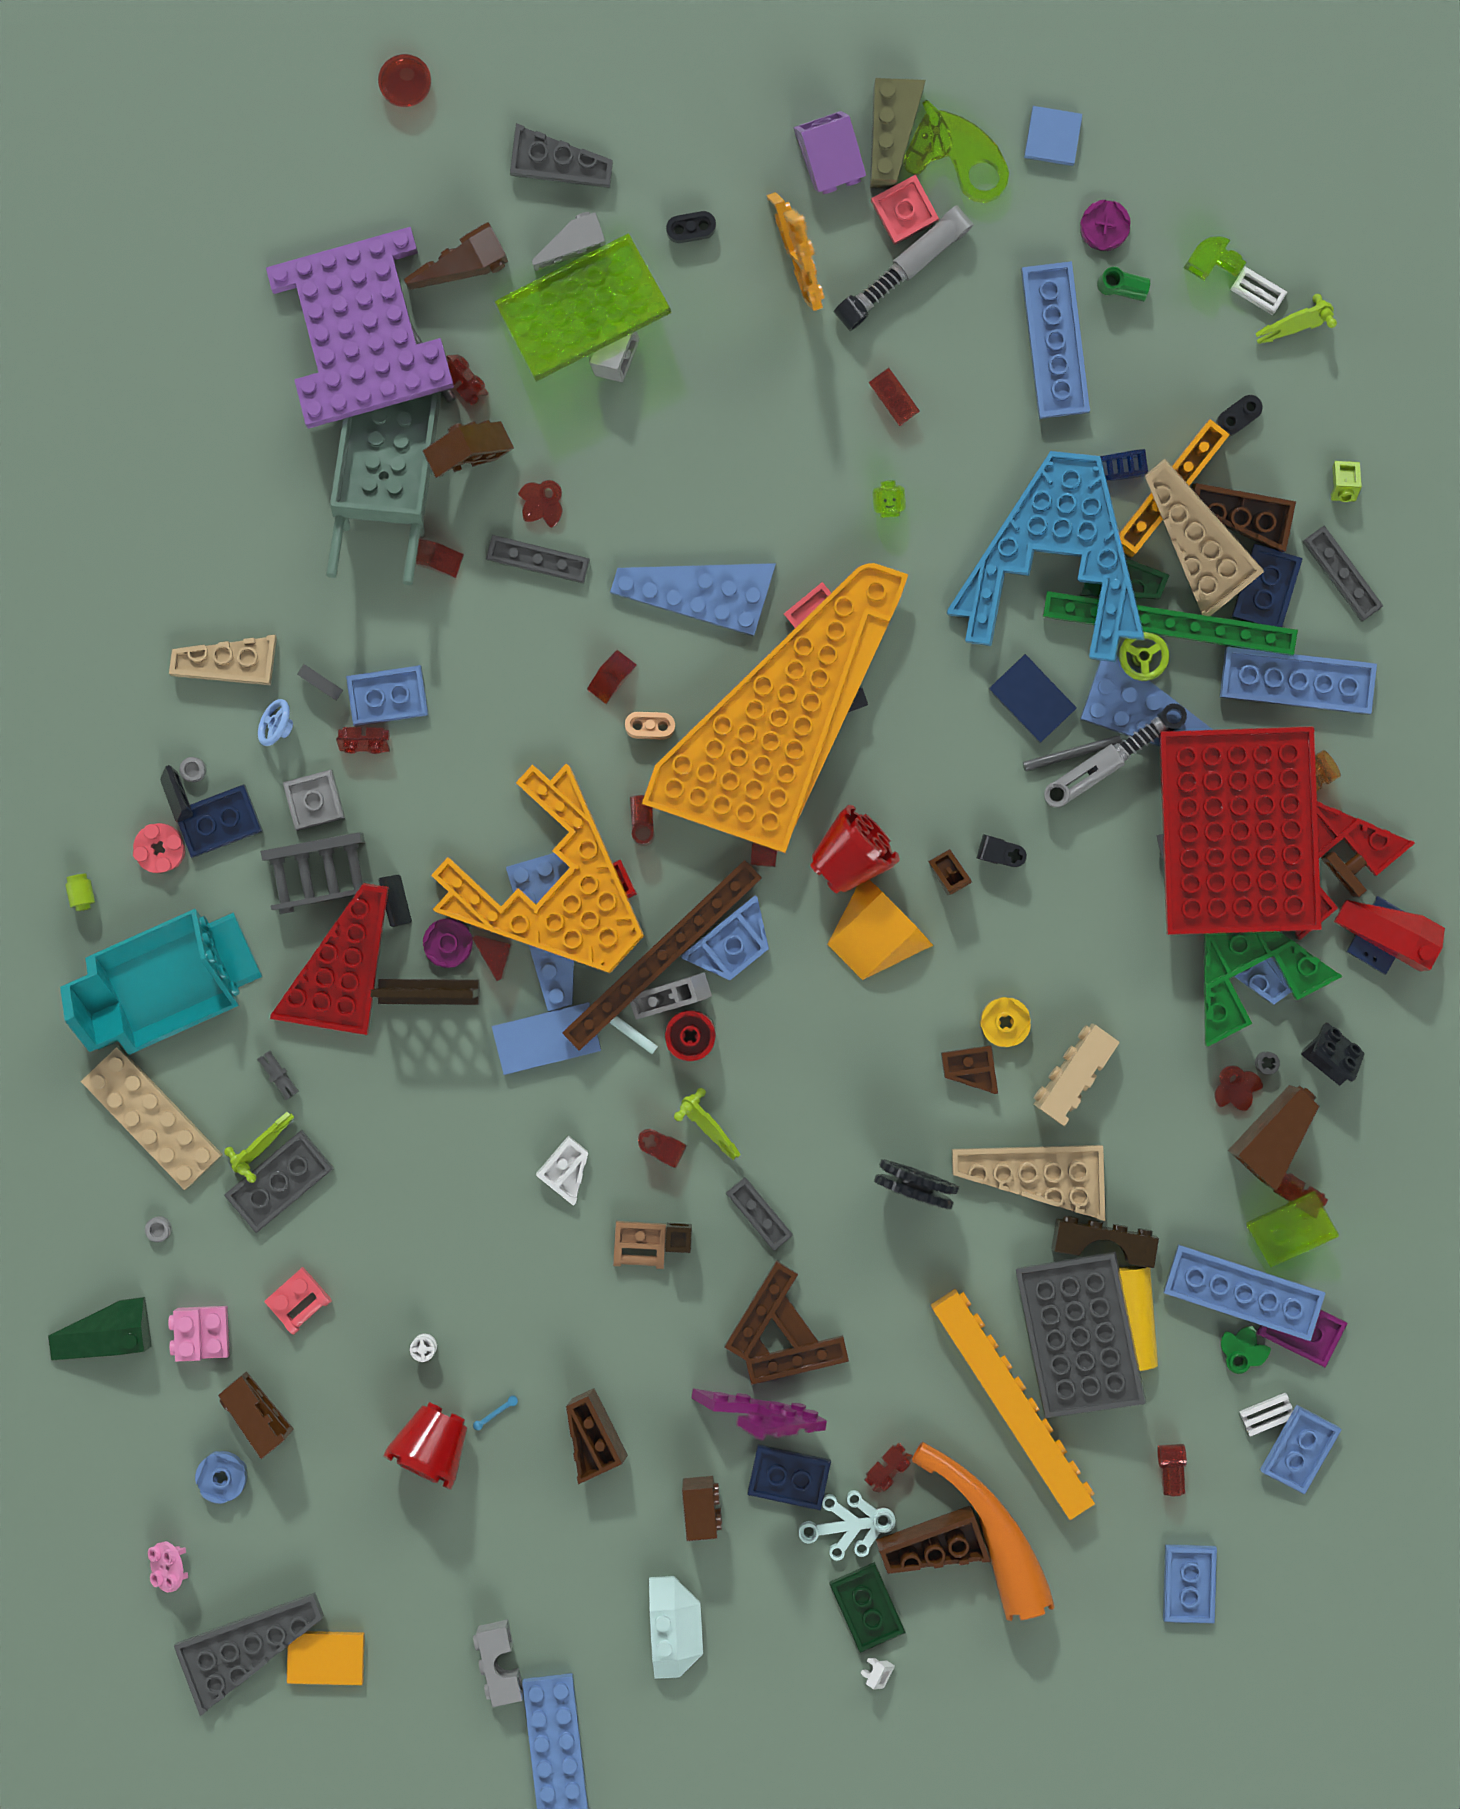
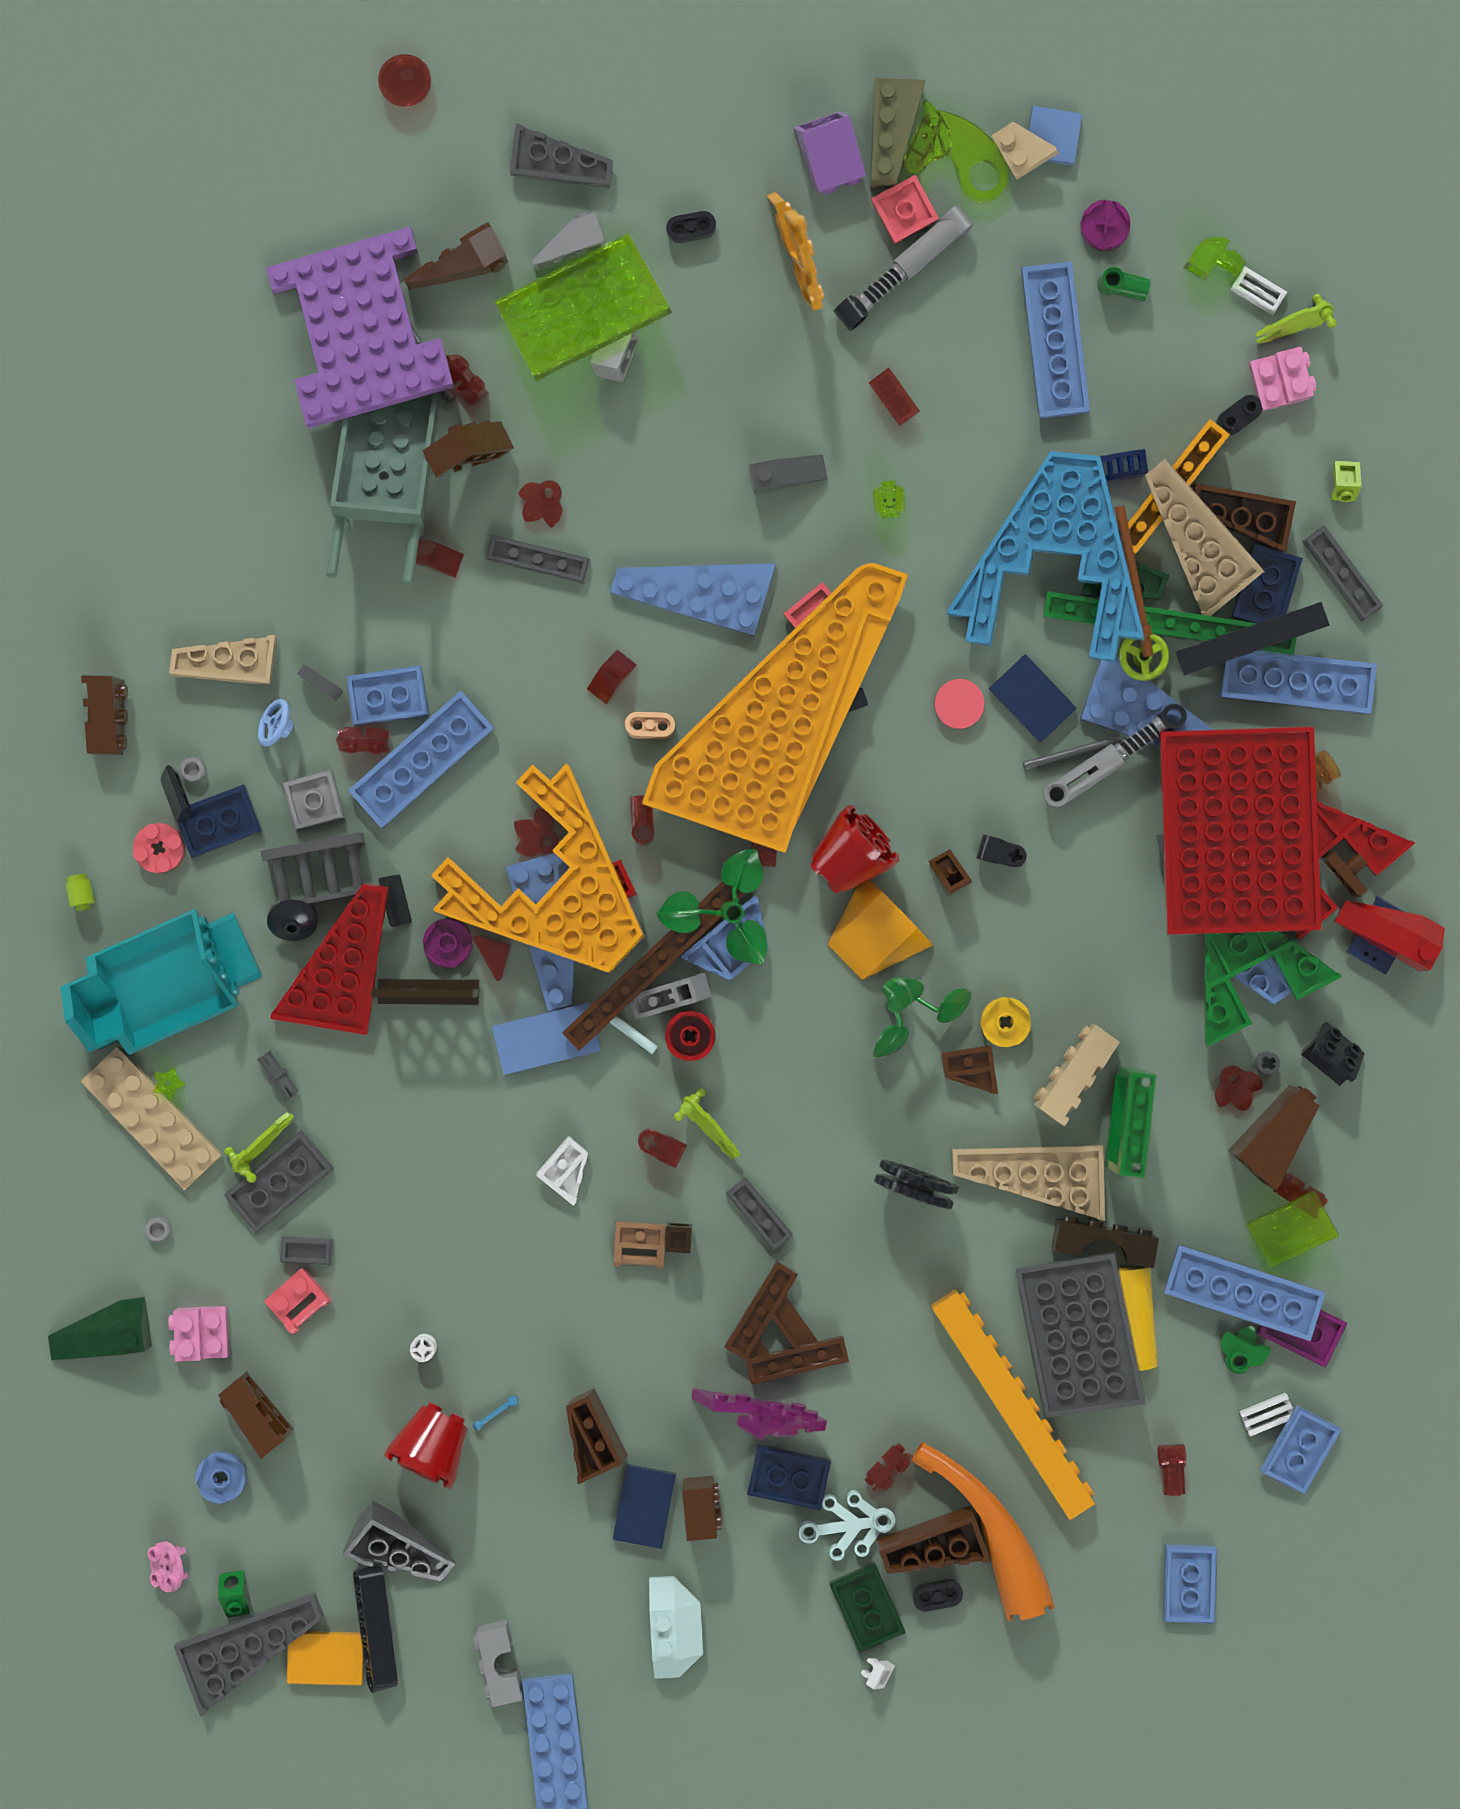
(105, 715): none -> reddish brown wedge
(170, 1076): none -> clear neon green plate
(233, 1600): none -> green bracket
(289, 913): none -> black dish
(306, 1250): none -> dark grey tile
(375, 1628): none -> black beam
(389, 1541): none -> dark grey wedge
(421, 759): none -> medium blue plate
(533, 832): none -> clear red plate
(644, 1506): none -> dark blue tile
(747, 941): none -> green plant
(787, 473): none -> dark grey slope
(902, 993): none -> green plant
(937, 1598): none -> black plate
(959, 703): none -> coral tile
(1022, 149): none -> tan wing
(1130, 1121): none -> green window
(1131, 563): none -> dark orange bar
(1252, 638): none -> black tile
(1282, 378): none -> bright pink plate

